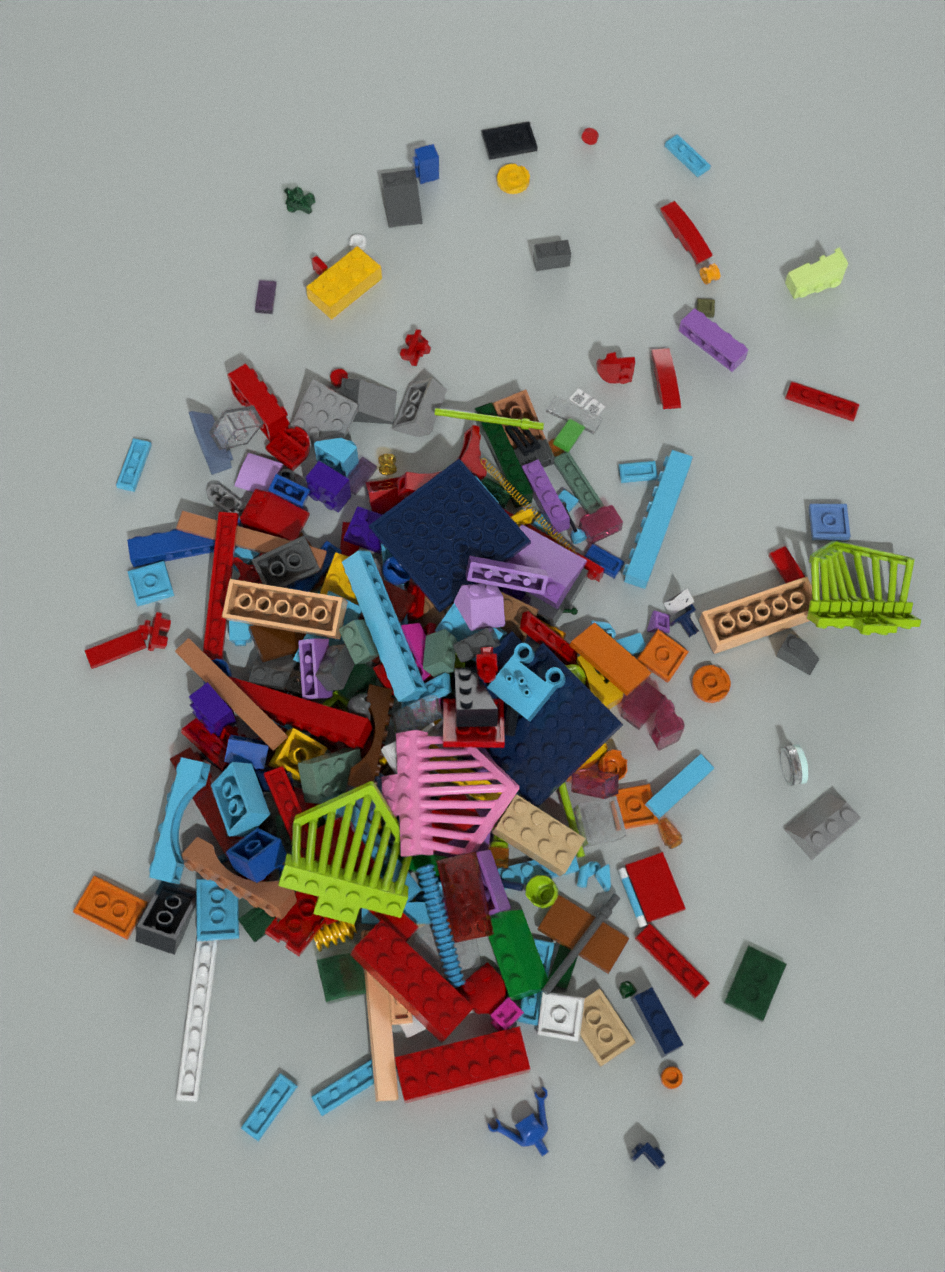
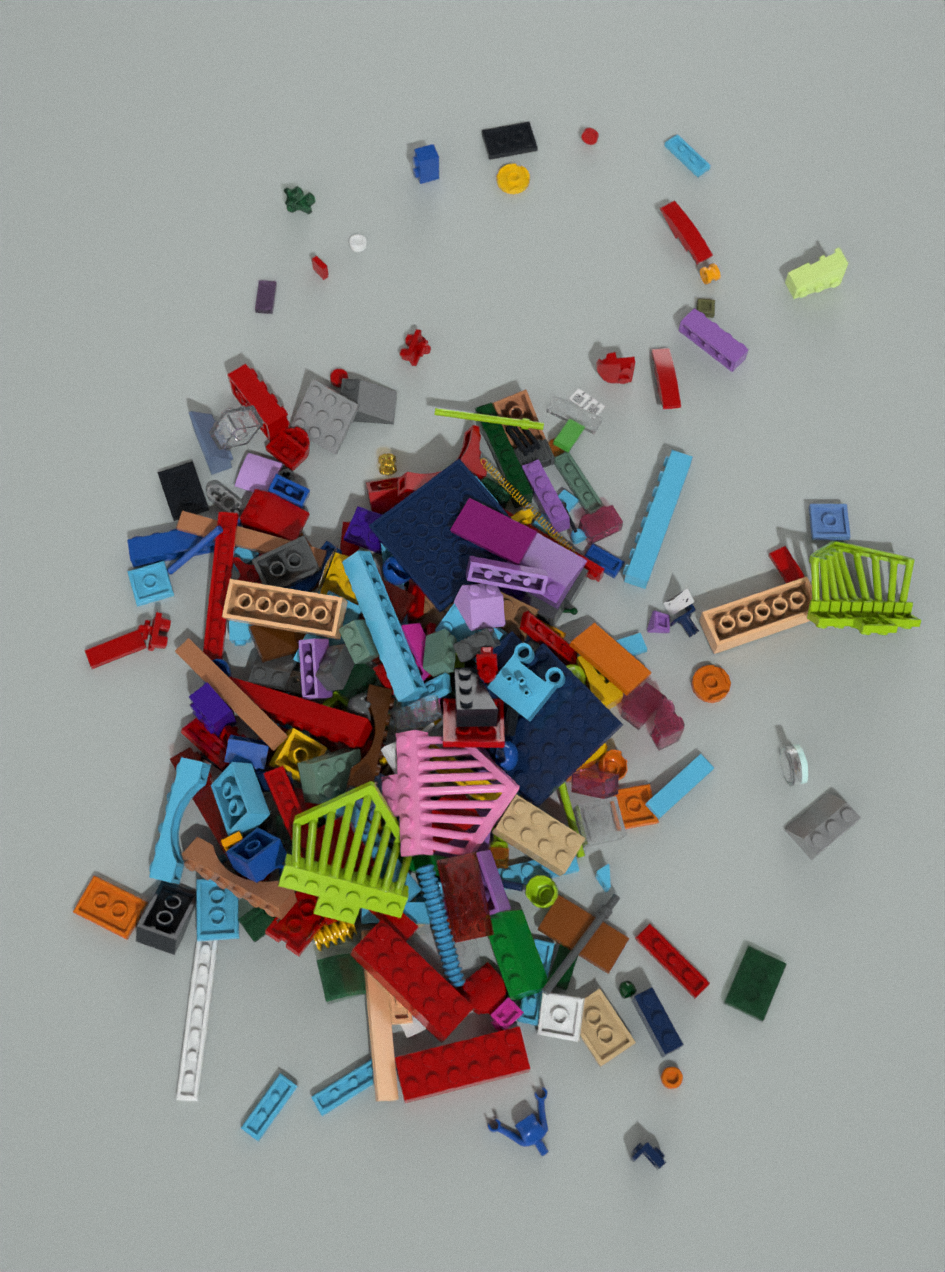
(134, 465): medium azure tile -> none
(183, 490): none -> black tile
(195, 549): none -> blue bar
(231, 840): none -> light orange tile
(326, 569): none -> sticker
(328, 487): dark purple brick -> none
(337, 454): medium azure slope -> none
(344, 282): yellow brick -> none
(360, 474): clear purple tile -> none
(401, 198): dark grey slope -> none
(418, 408): light grey slope -> none
(493, 531): none -> magenta tile
(507, 757): none -> blue hair
(552, 255): dark grey brick -> none
(586, 871): medium azure arm -> none
(606, 627): medium azure arm -> none
(632, 897): medium azure bar -> none
(638, 471): medium azure tile -> none
(655, 887): red tile -> none
(662, 655): orange tile -> none
(670, 835): clear orange cone -> none
(798, 654): dark grey slope -> none
(822, 401): red tile -> none

